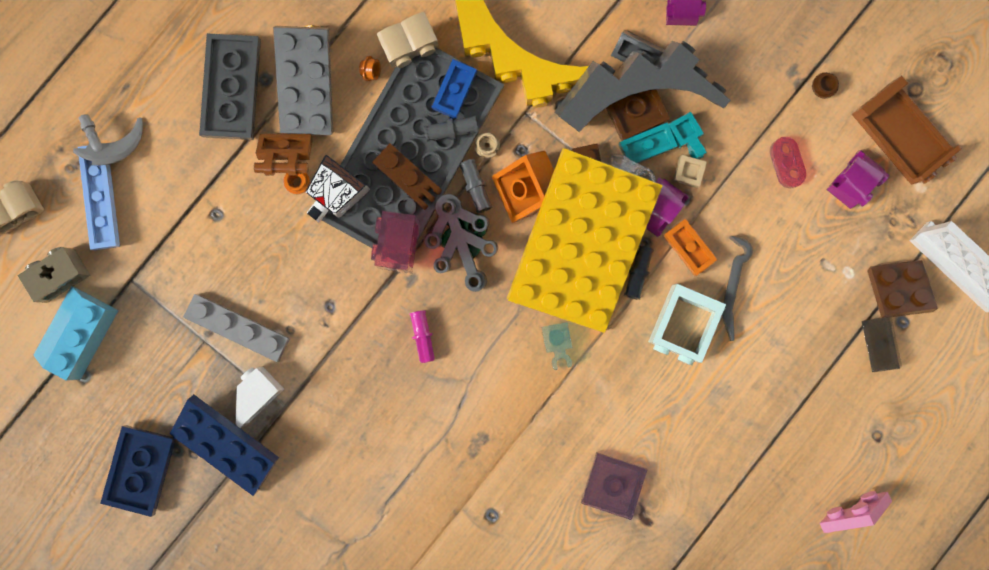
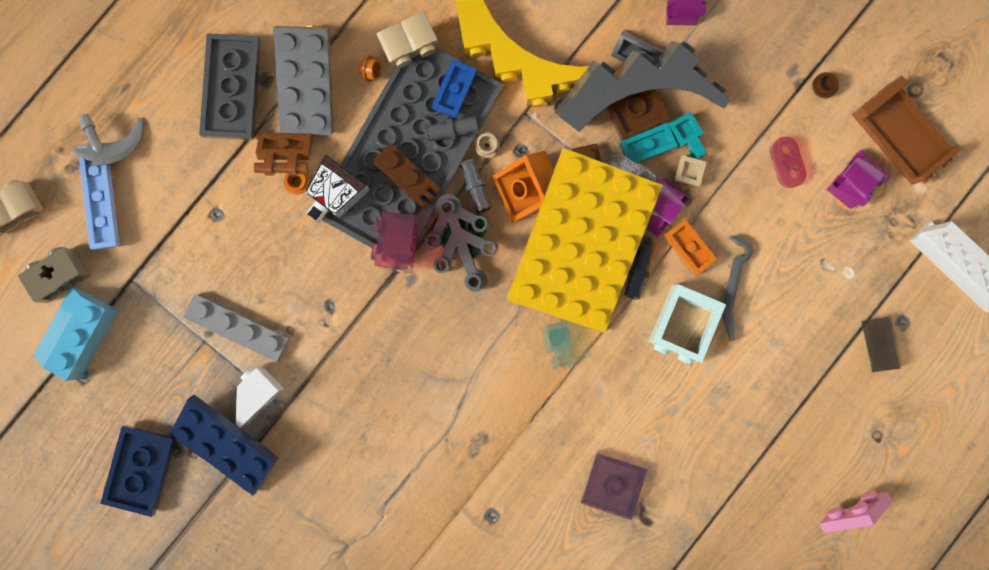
(422, 336): dark pink axle -> none
(902, 289): reddish brown plate -> none

